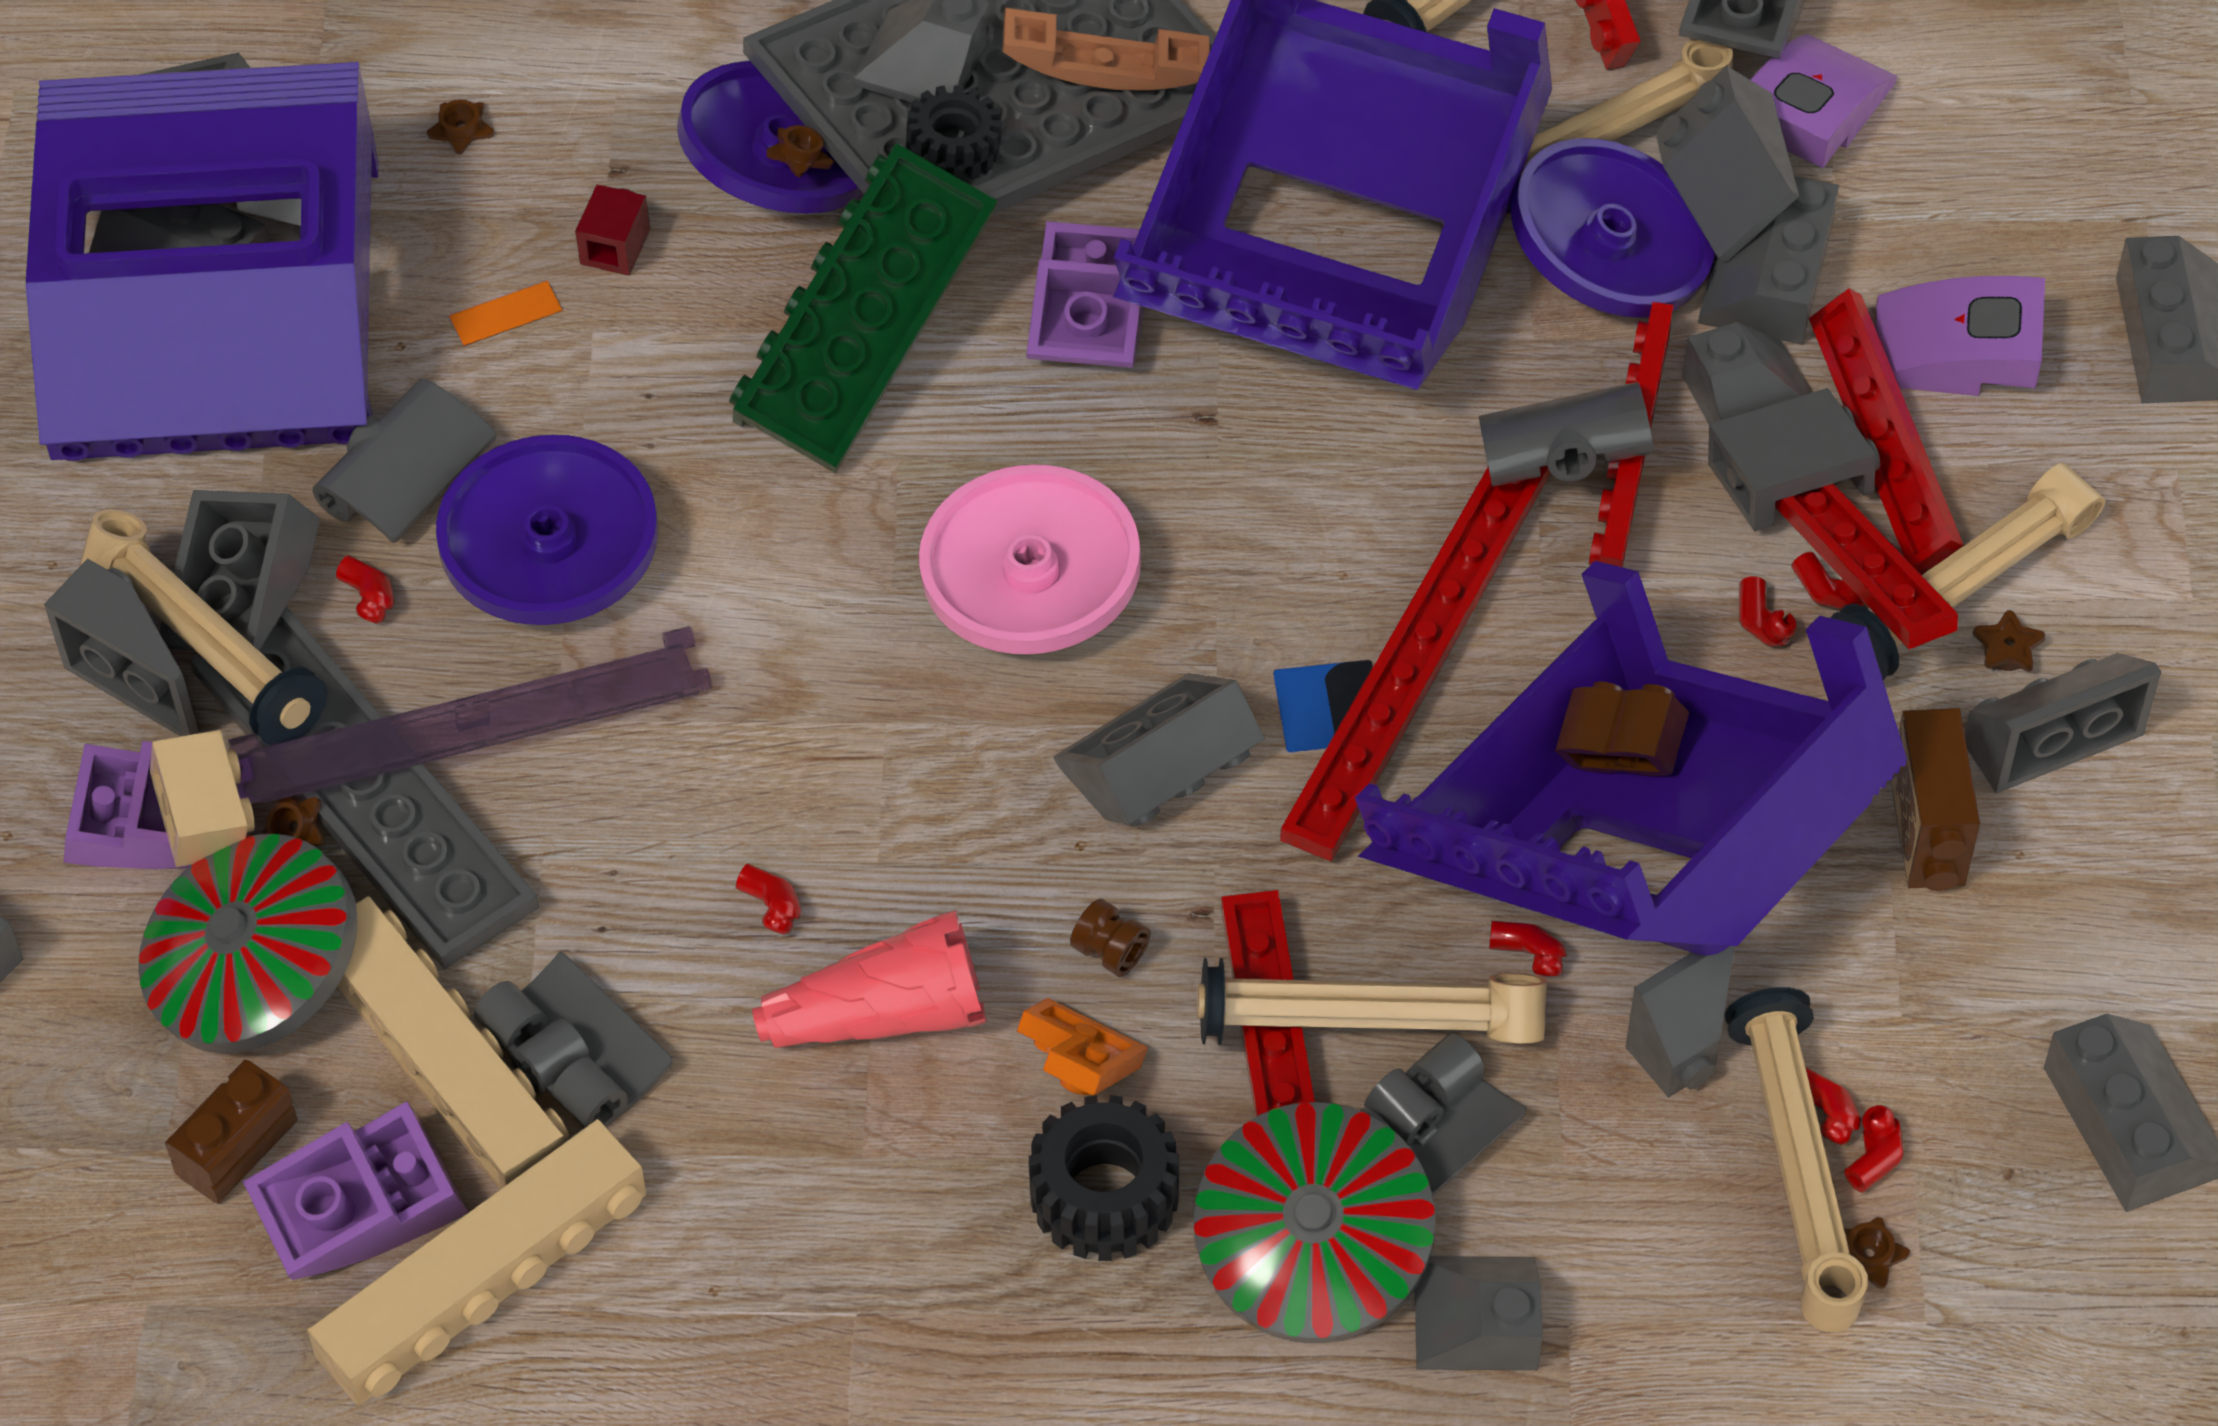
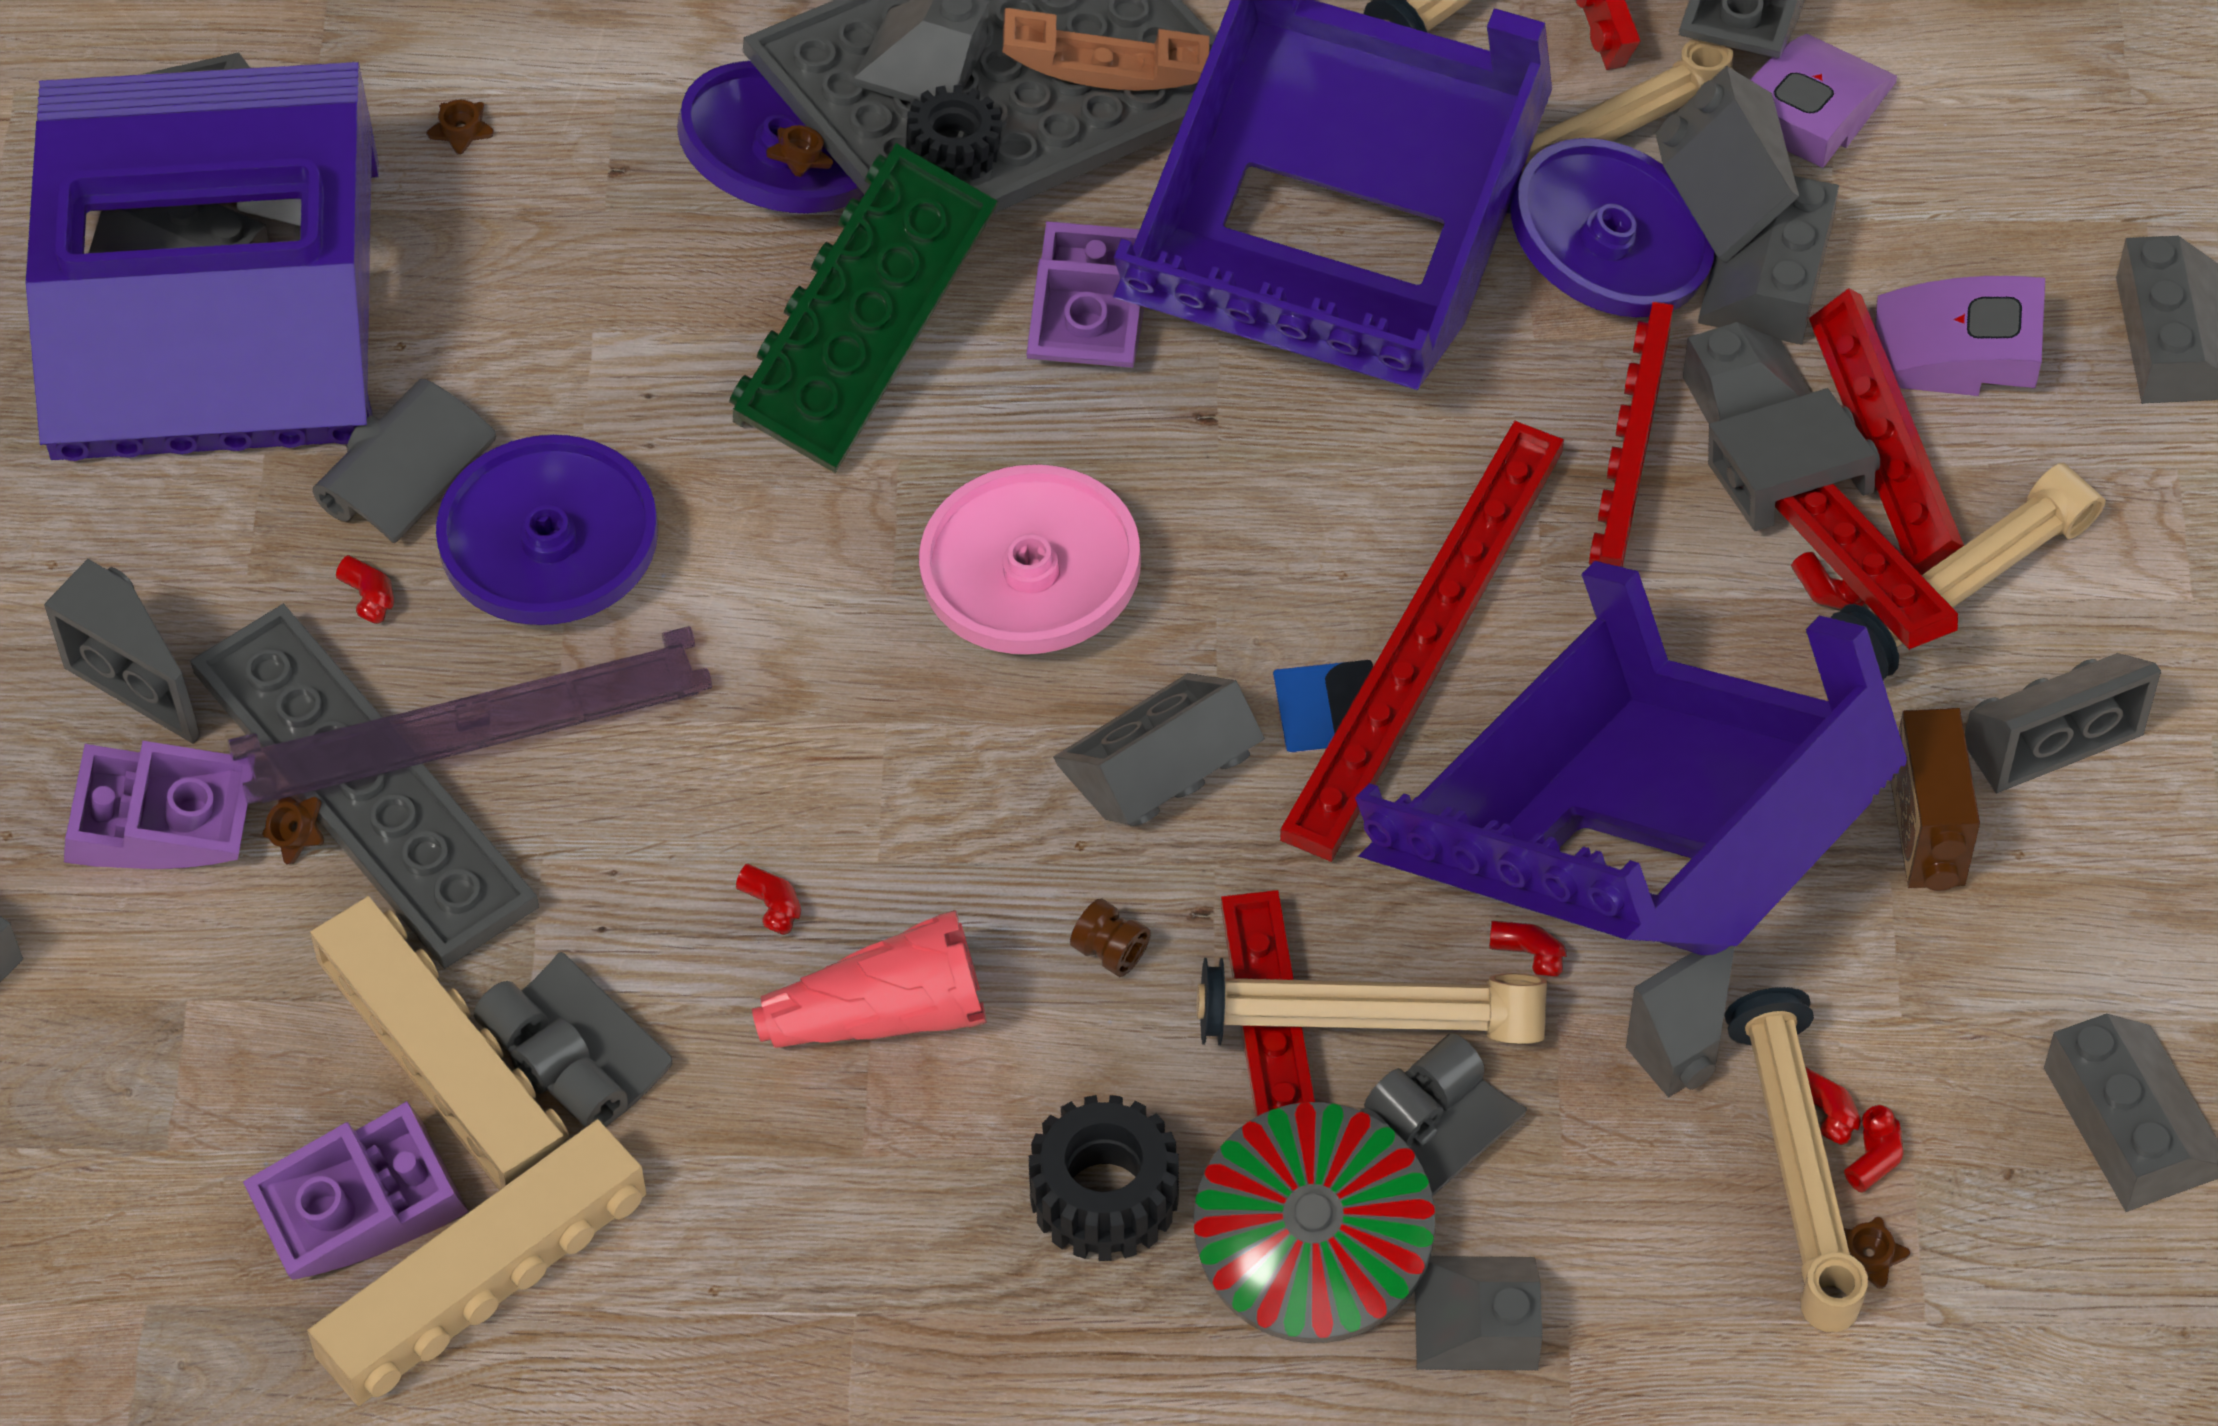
(199, 795): tan brick -> none
(231, 1131): reddish brown brick -> none
(244, 558): dark grey slope -> none
(248, 944): dish -> none
(283, 702): tan piece -> none
(505, 313): orange sticker -> none
(613, 229): dark red brick -> none
(1080, 1050): orange plate -> none
(1566, 434): dark grey panel -> none
(1622, 729): reddish brown brick -> none
(1758, 619): red arm -> none
(2008, 656): reddish brown plate -> none

